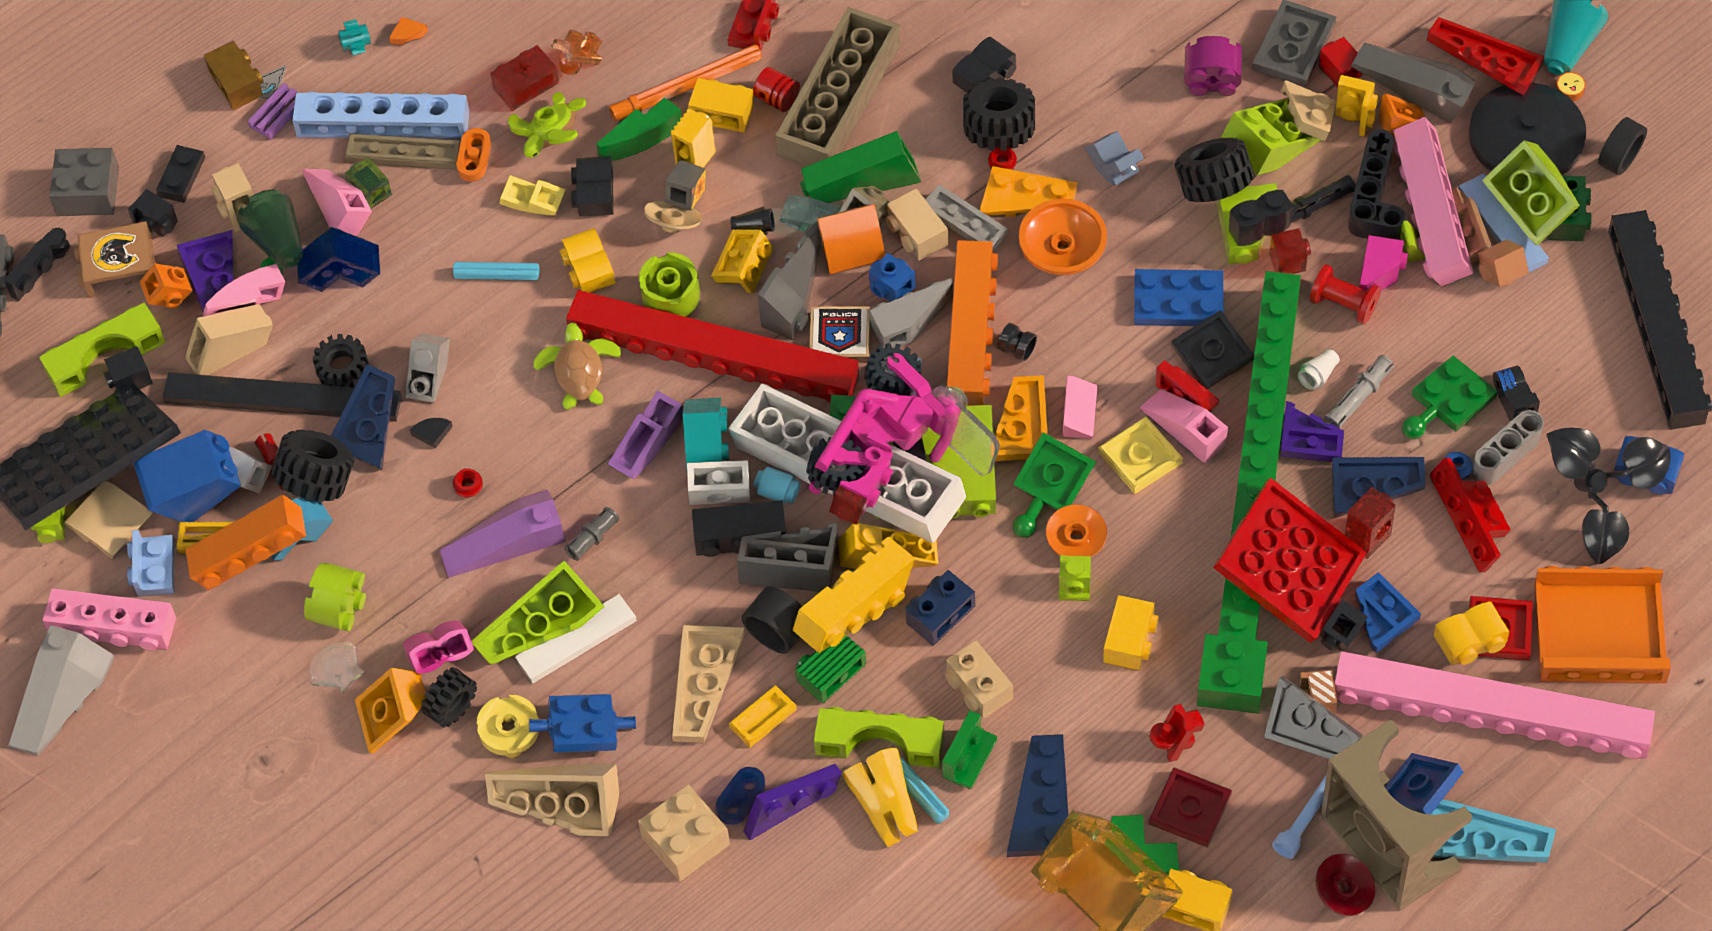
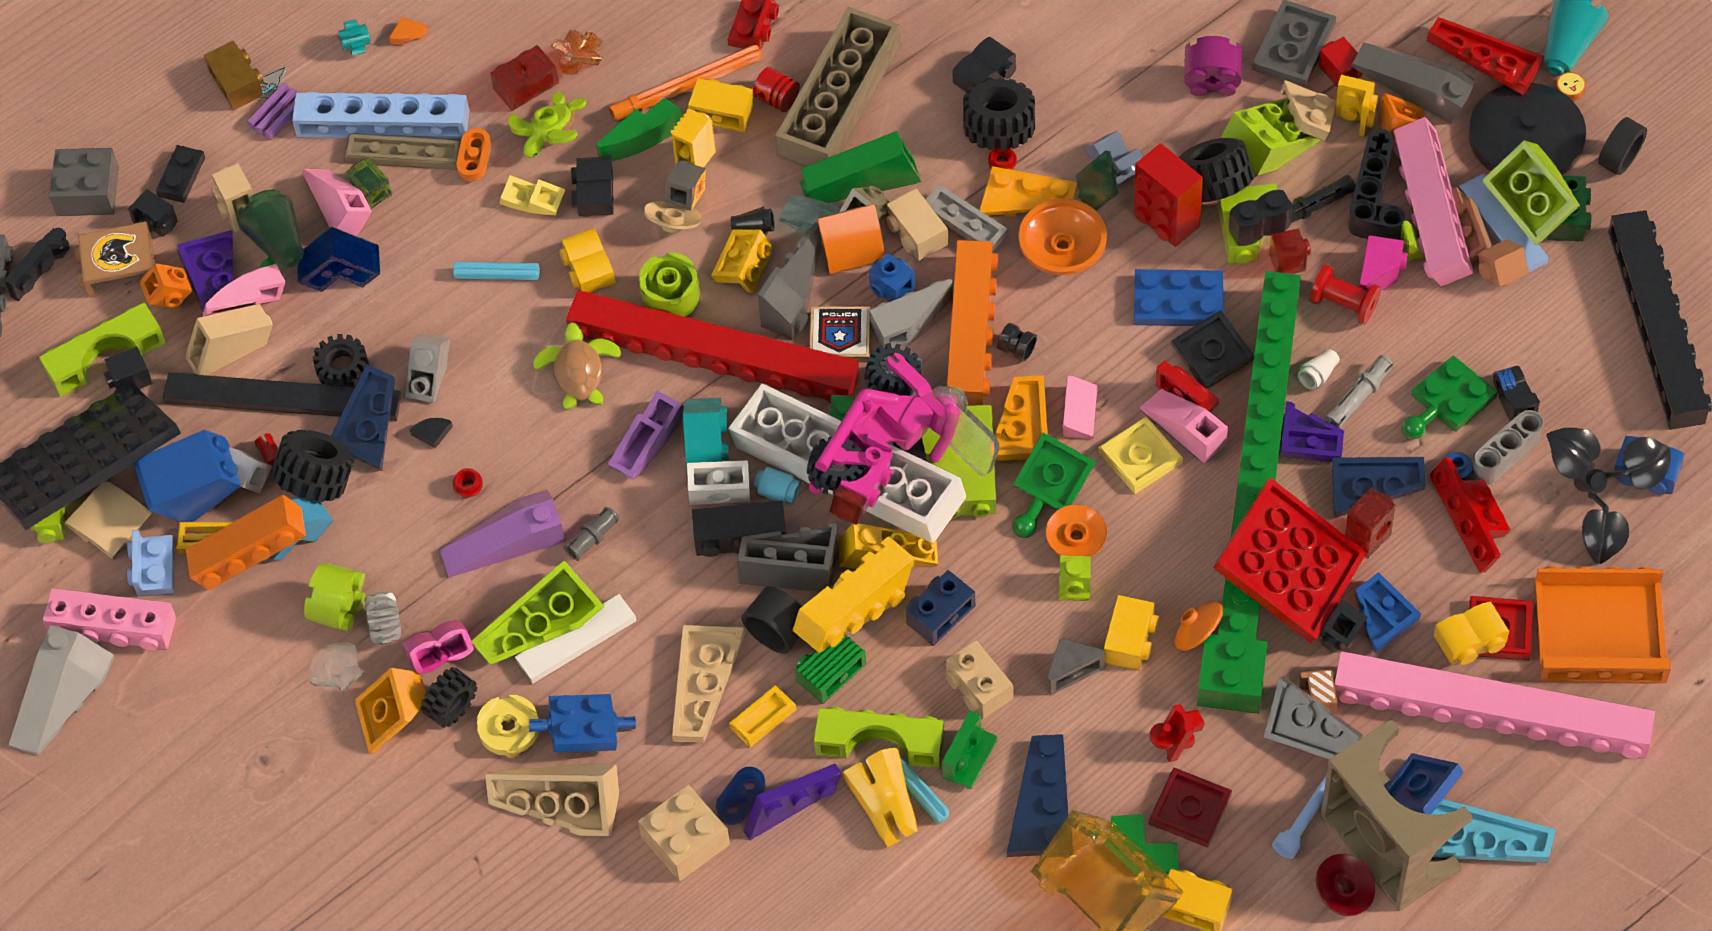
(382, 617): none -> light grey gear
(1072, 664): none -> flat silver slope
(1098, 181): none -> clear green piece
(1167, 195): none -> red brick
(1197, 625): none -> orange dish

